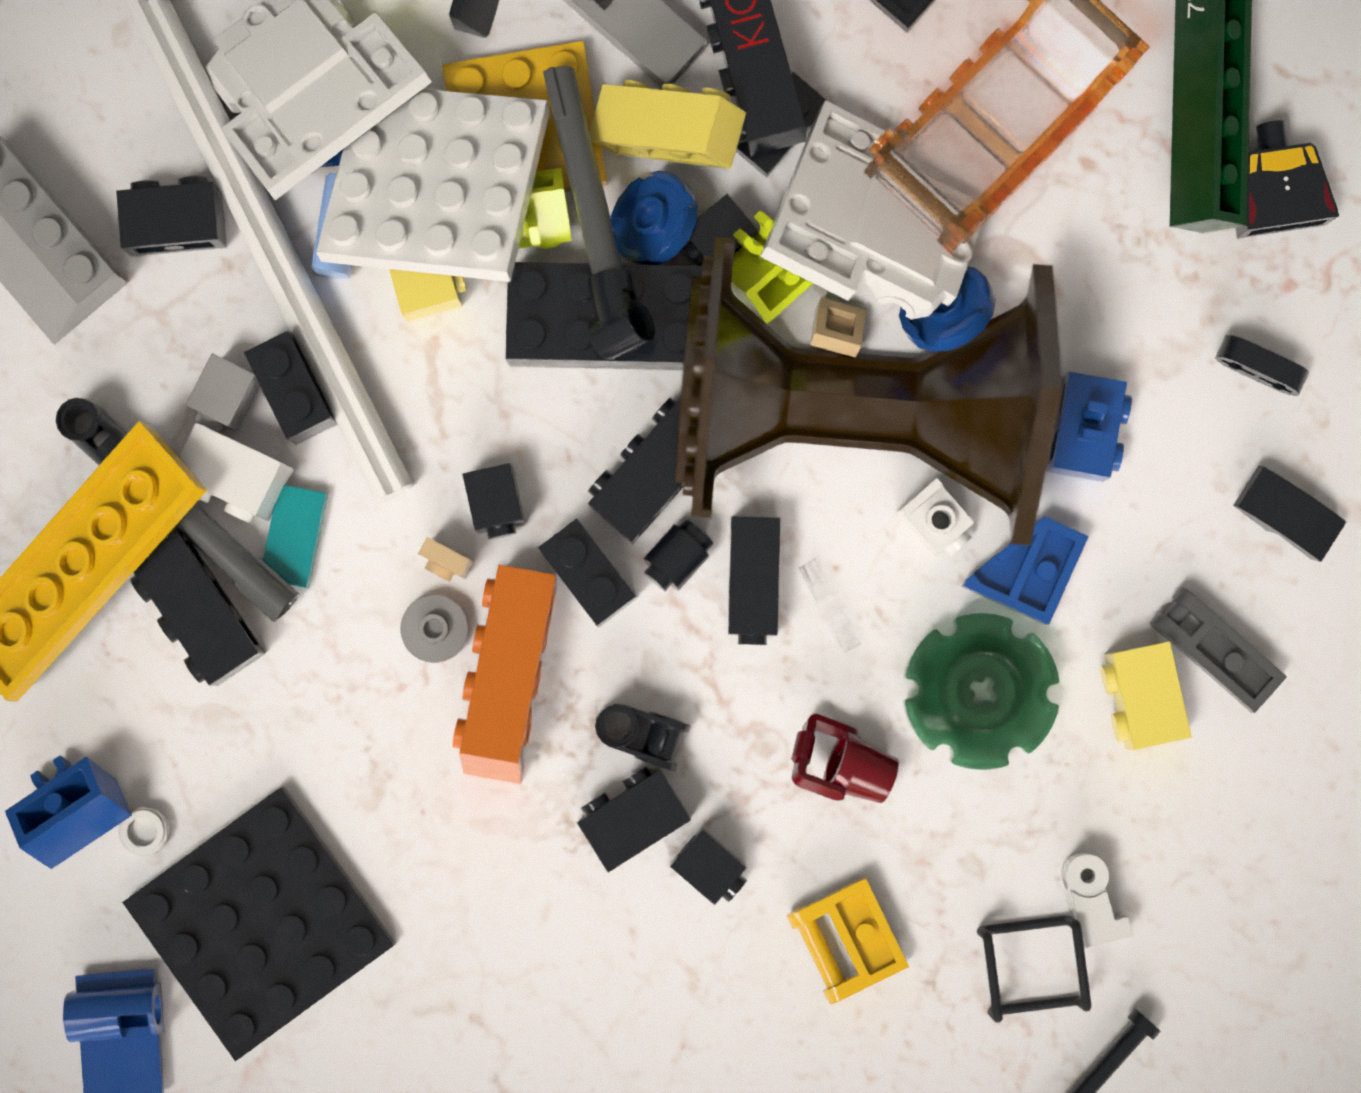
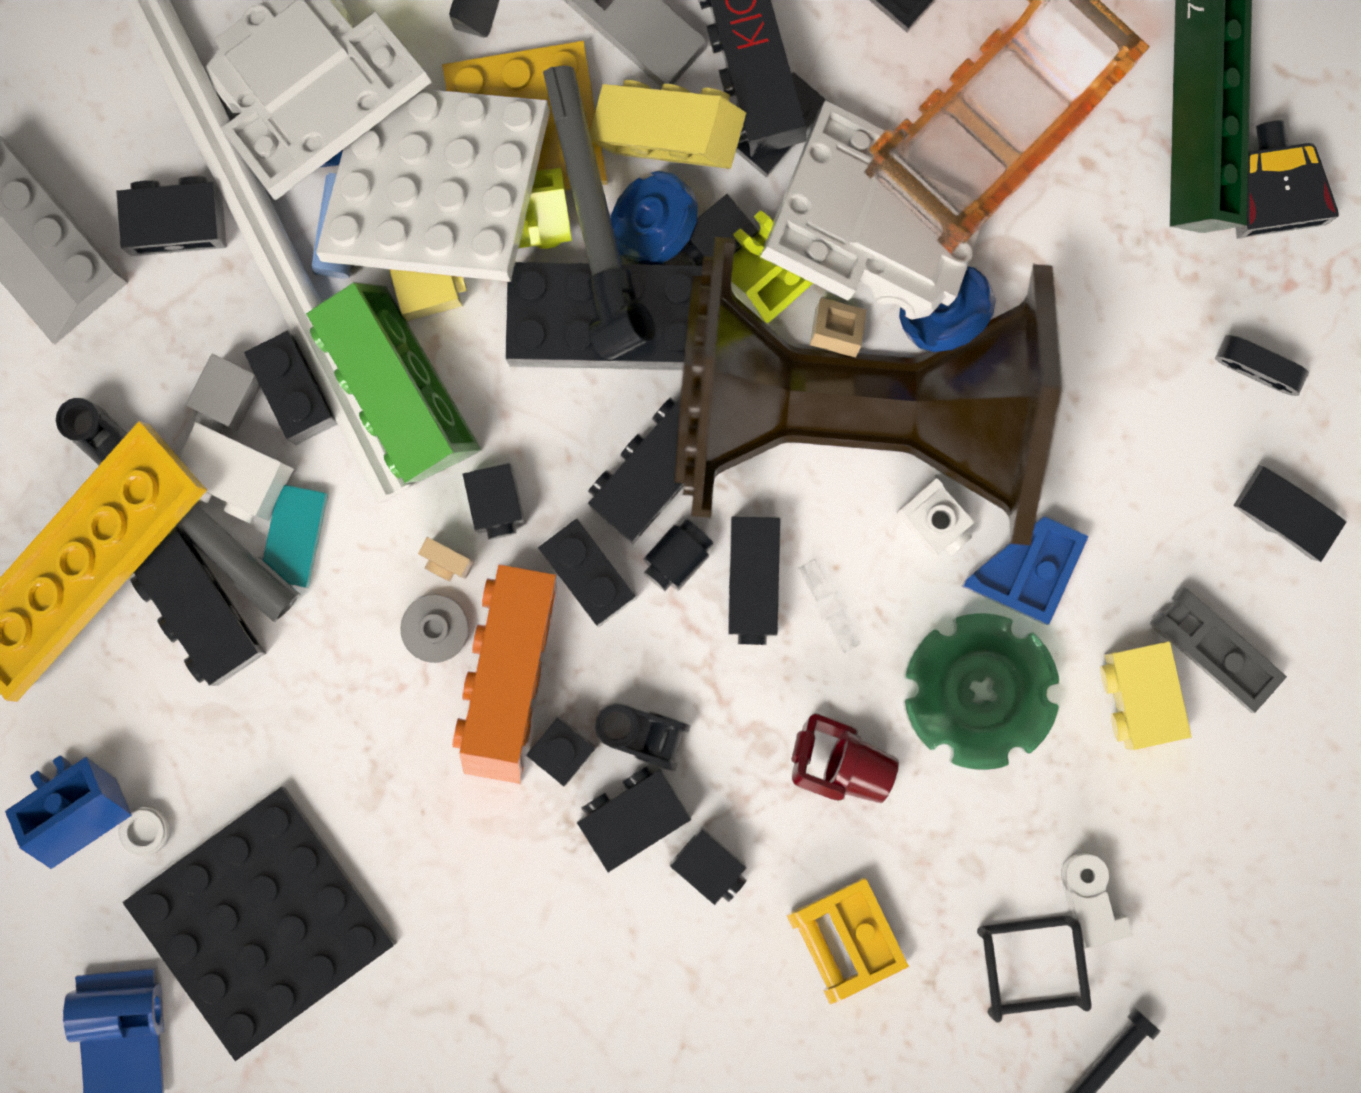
(391, 382): none -> bright green slope
(561, 751): none -> black brick
(1089, 427): blue brick -> none

